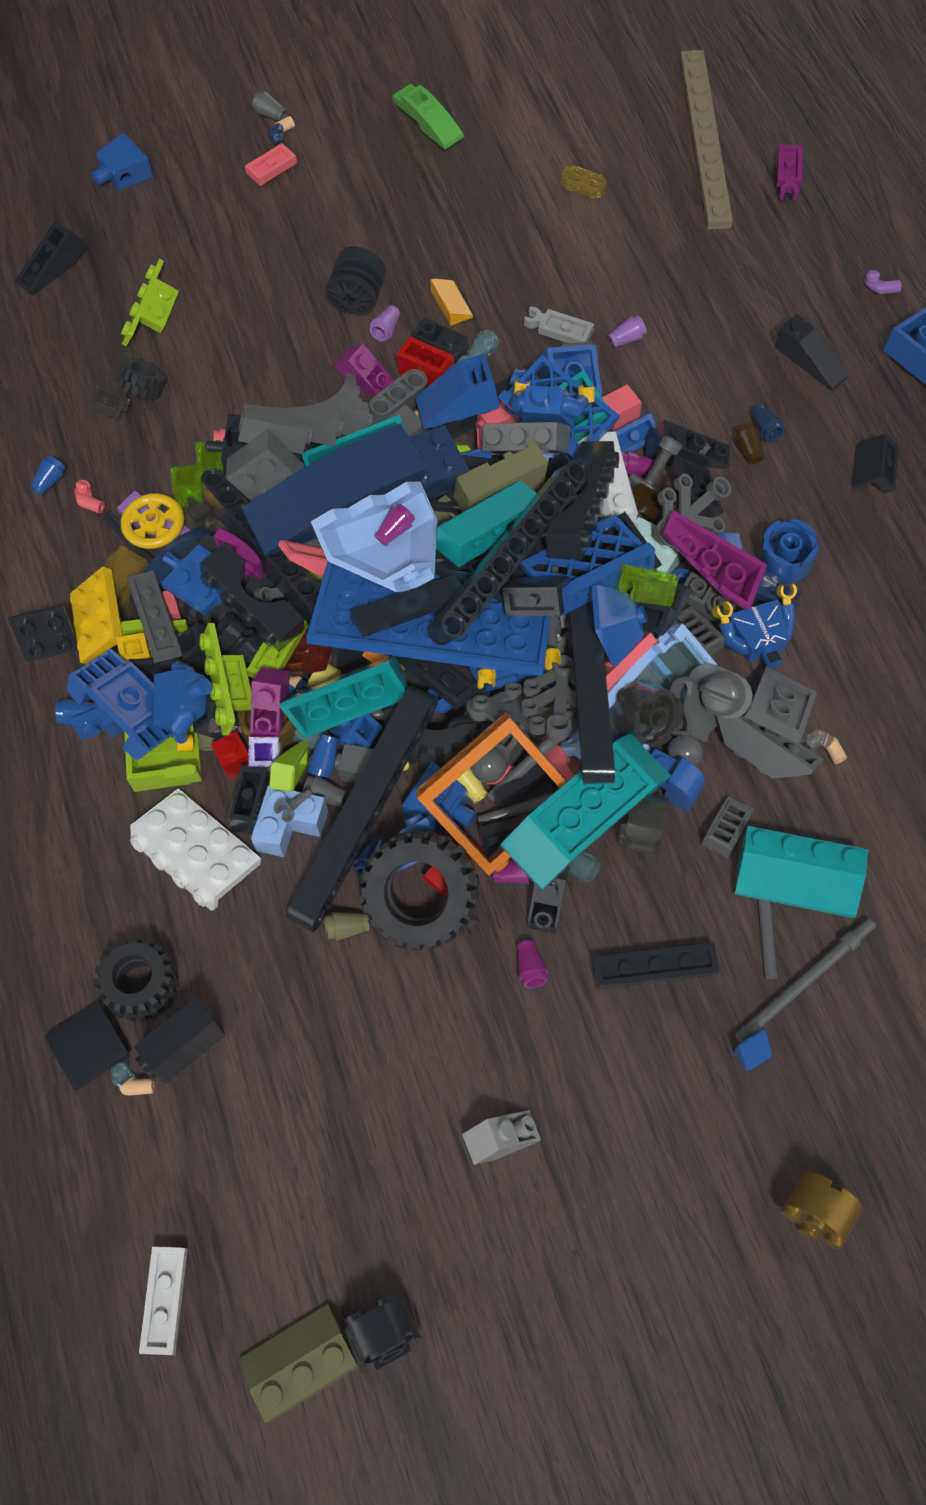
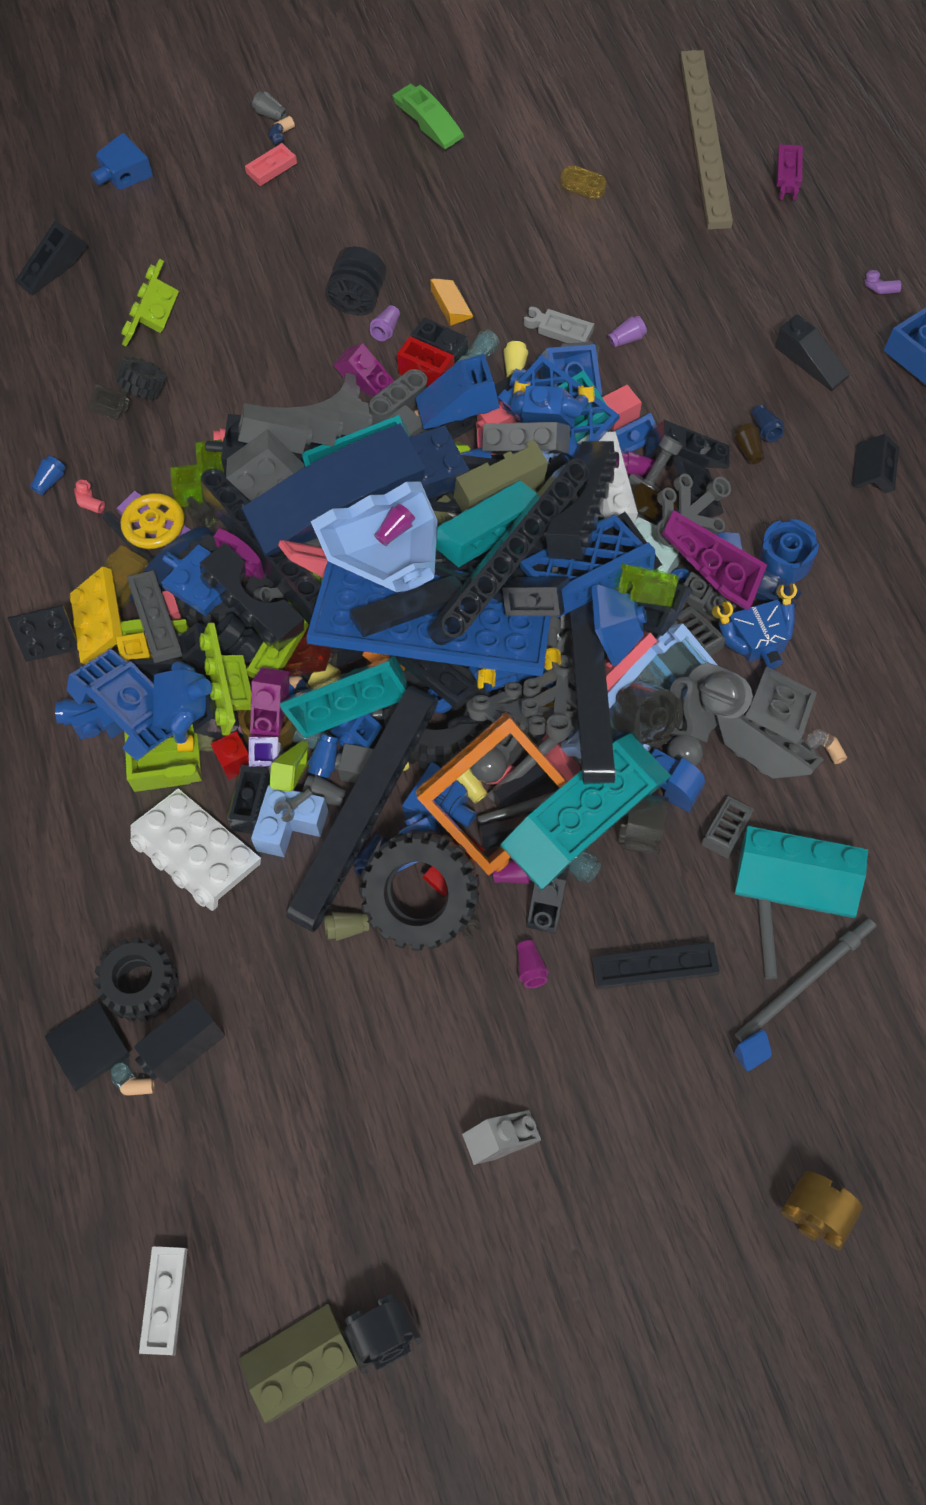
(515, 357): none -> light yellow cone

